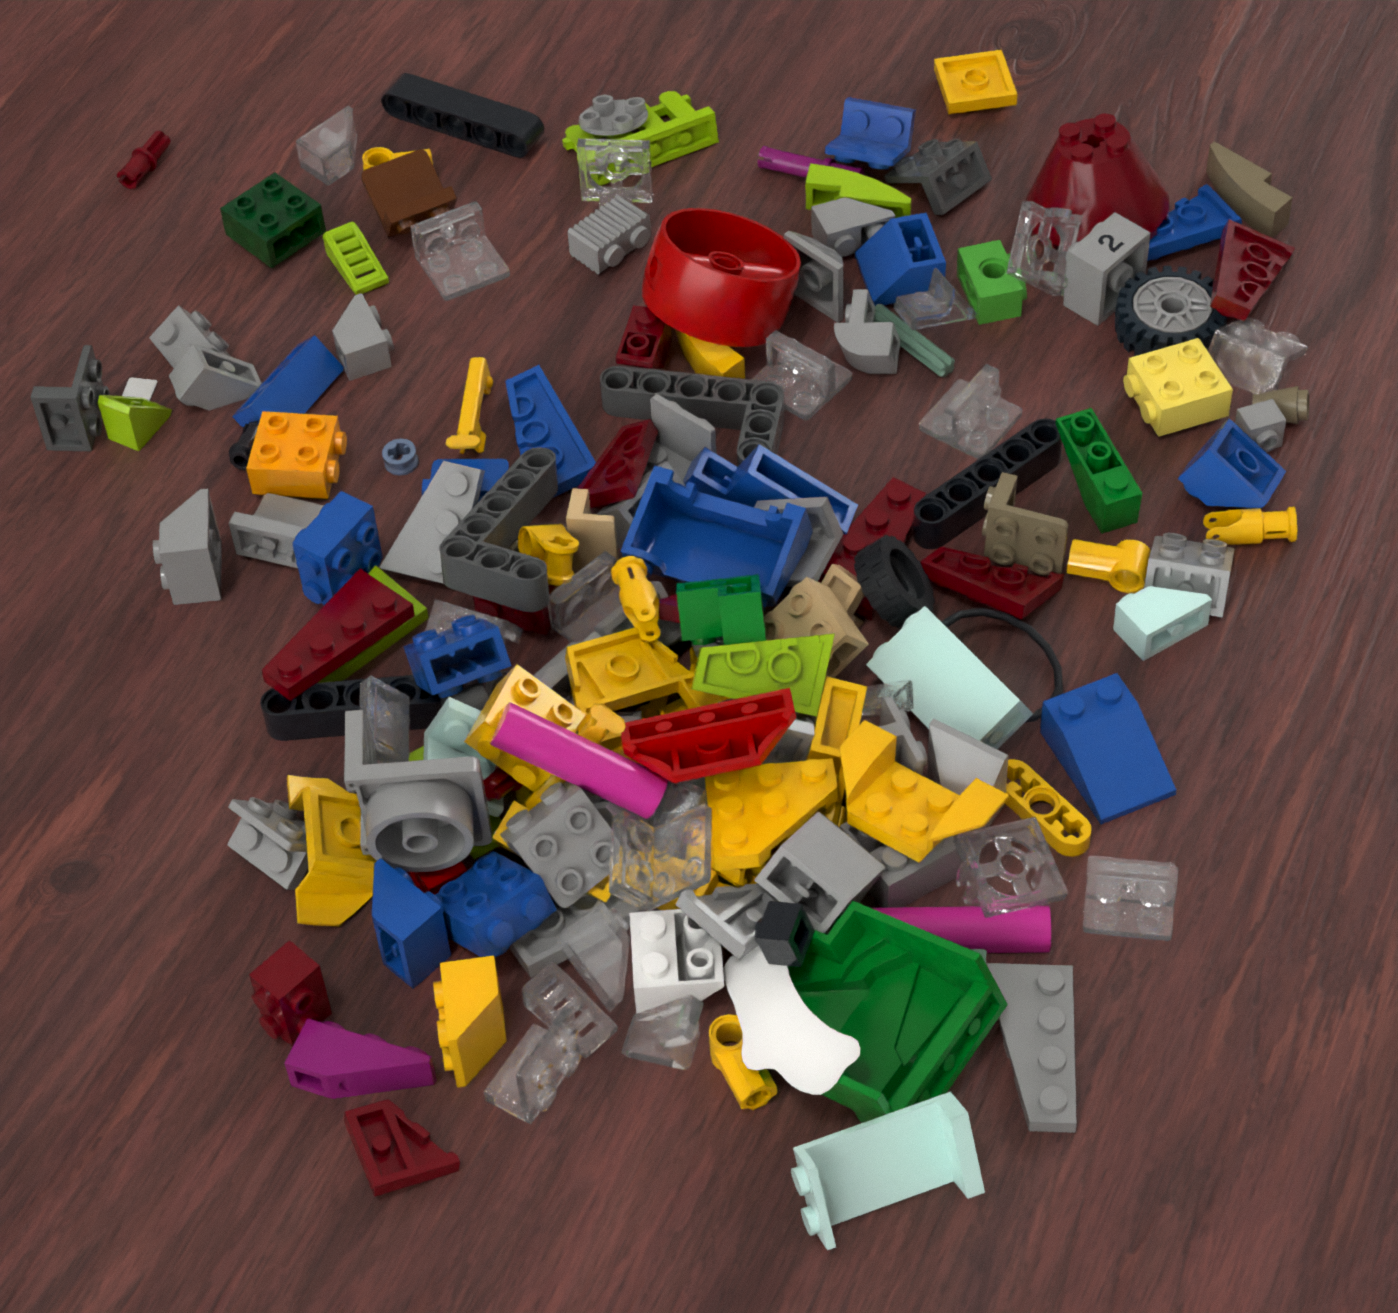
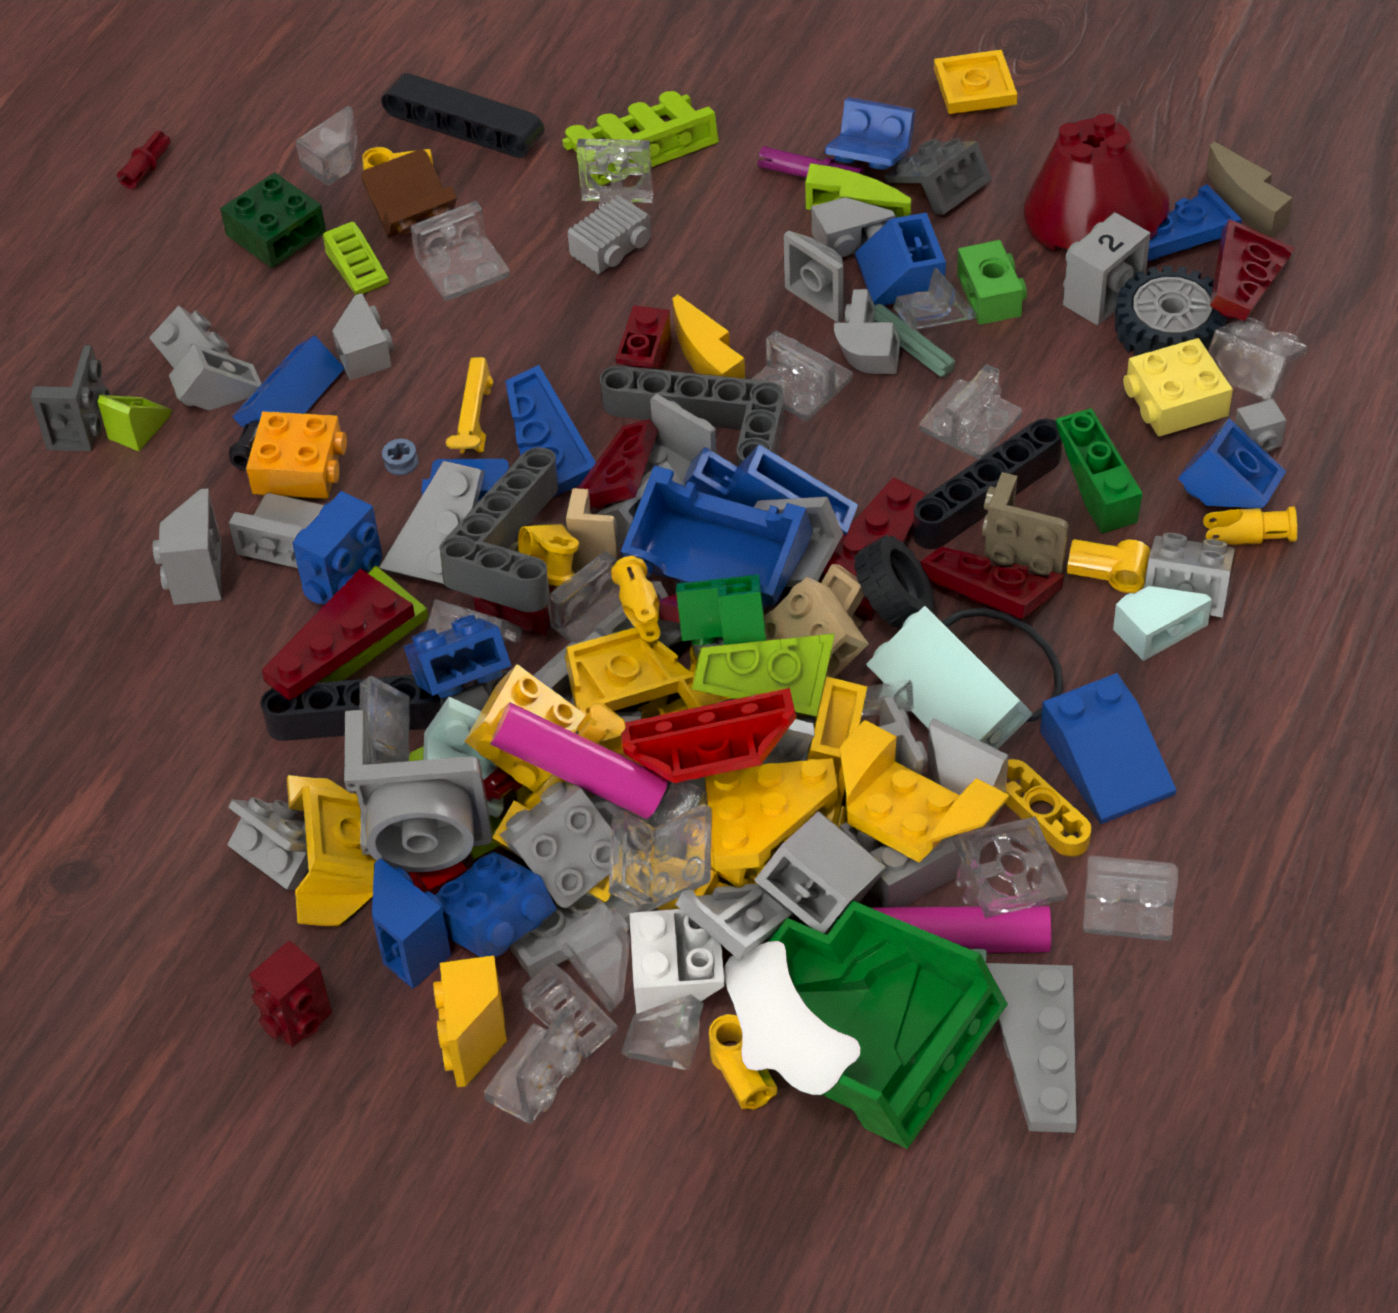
(140, 388): white sticker -> none
(349, 1064): magenta slope -> none
(394, 1149): dark red wing -> none
(613, 116): light grey dish -> none
(720, 277): red cylinder -> none
(784, 933): black plate -> none
(885, 1163): light aqua panel -> none
(1023, 246): clear piece -> none
(1290, 401): dark tan cone -> none

